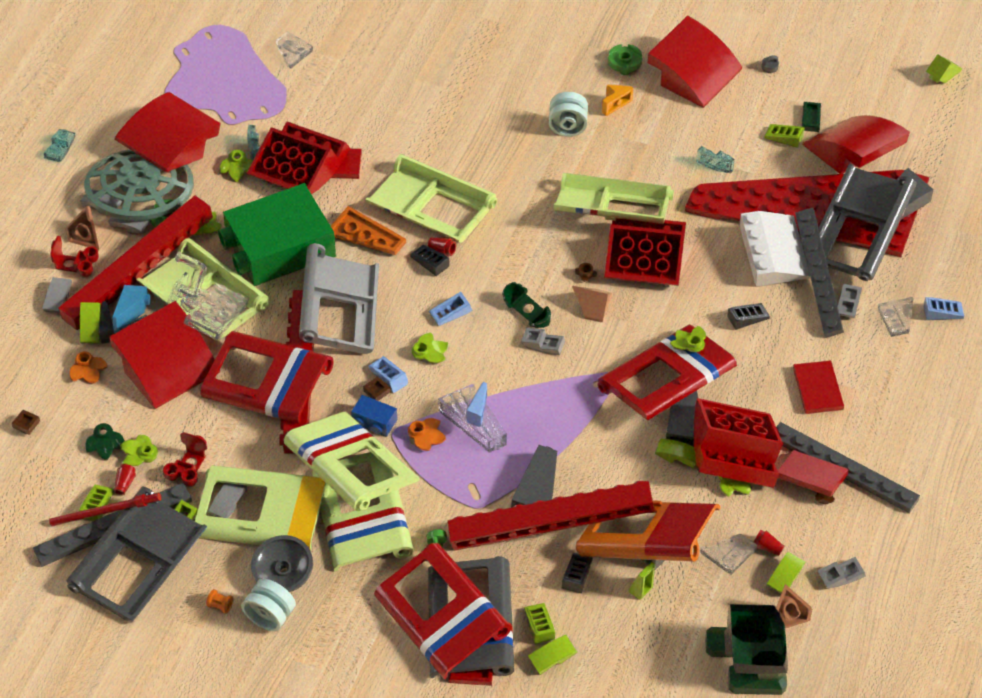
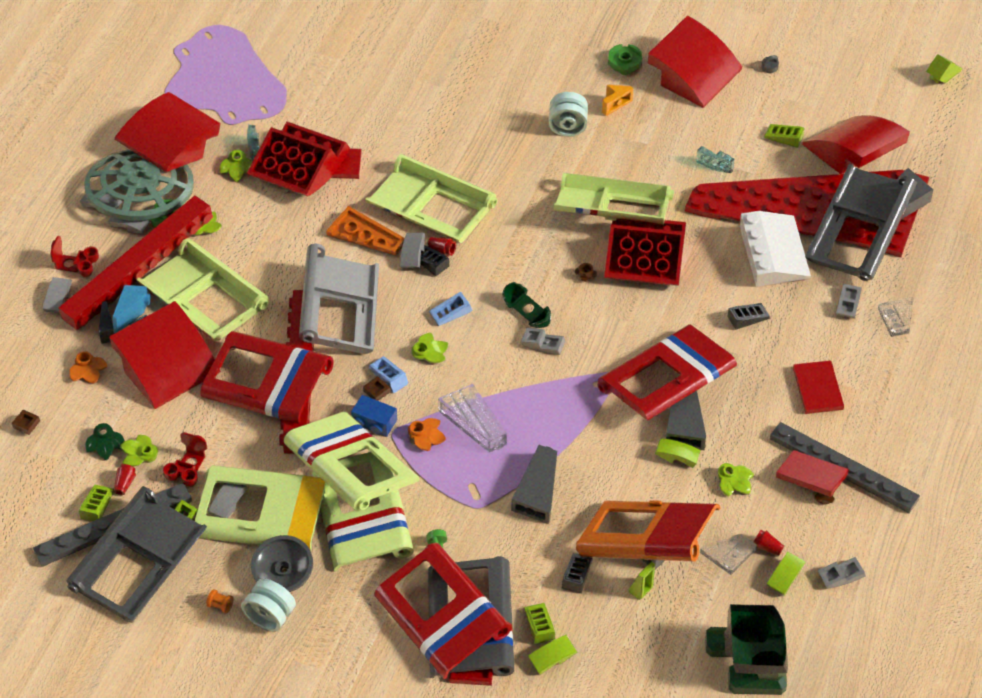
(60, 145): clear light blue slope -> none
(82, 229): nougat slope -> none
(89, 322): lime slope -> none
(139, 501): red bar -> none
(208, 310): clear plate -> none
(274, 234): green brick -> none
(293, 48): clear wing -> none
(412, 249): none -> light grey slope
(477, 406): light blue slope -> none
(550, 515): red brick -> none
(593, 302): nougat slope -> none
(691, 341): lime plate -> none
(736, 443): red slope -> none
(793, 608): nougat slope -> none
(811, 116): dark green tile -> none
(819, 273): dark grey plate -> none
(933, 311): medium blue slope -> none

